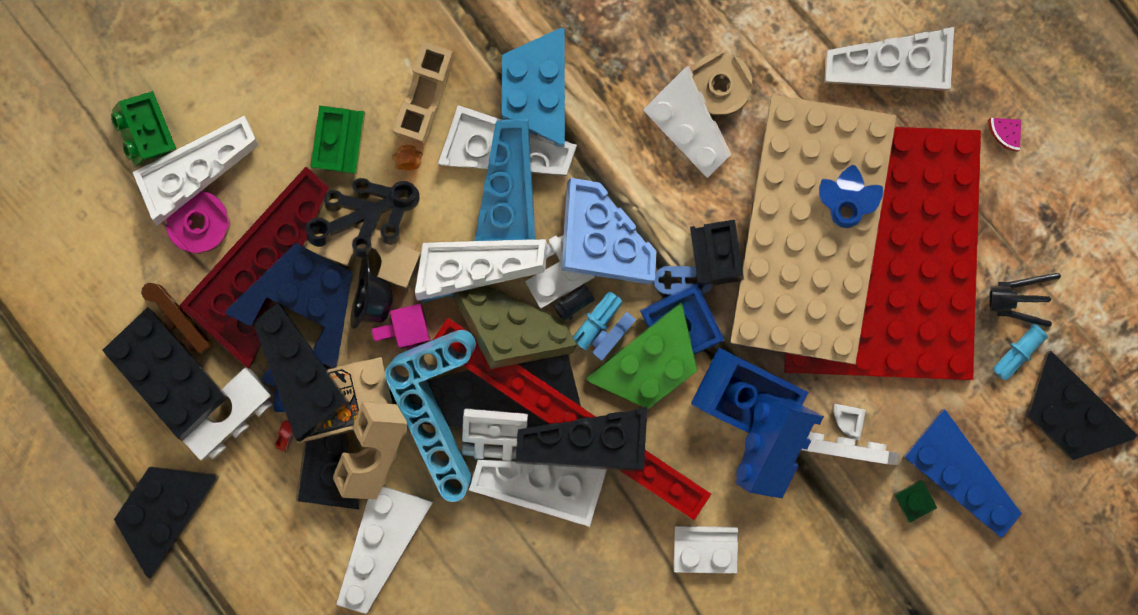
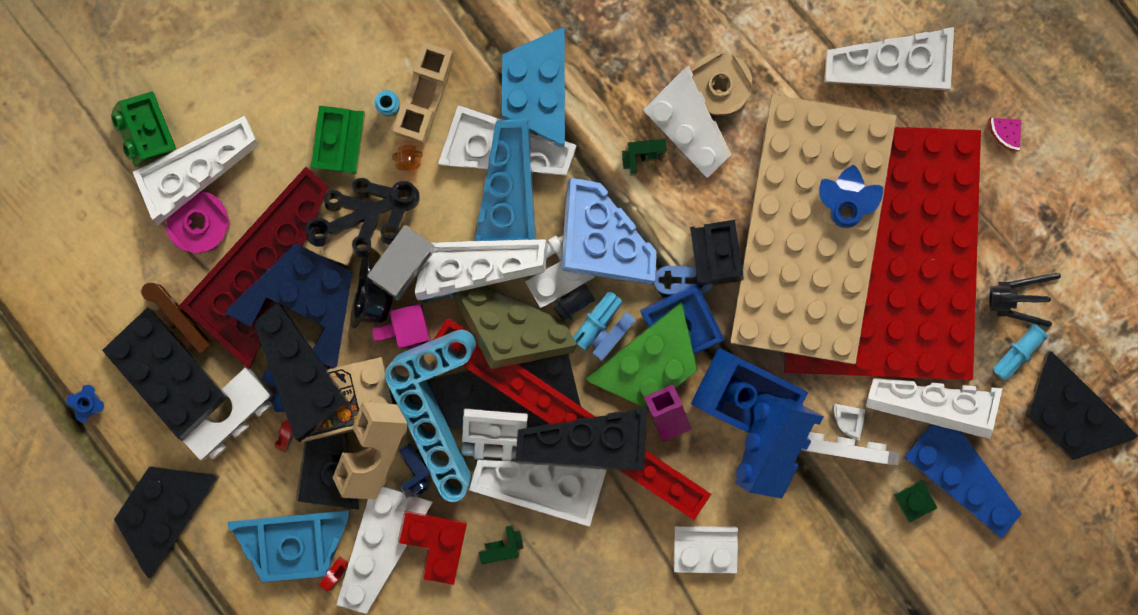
(94, 405): none -> blue plate
(291, 544): none -> dark azure wing
(334, 574): none -> red tile
(384, 96): none -> medium azure pin
(401, 262): none -> light grey hinge
(417, 466): none -> dark blue bracket
(441, 537): none -> red plate
(497, 551): none -> dark green bracket
(648, 150): none -> dark green bracket
(667, 413): none -> magenta brick
(950, 408): none -> white wing

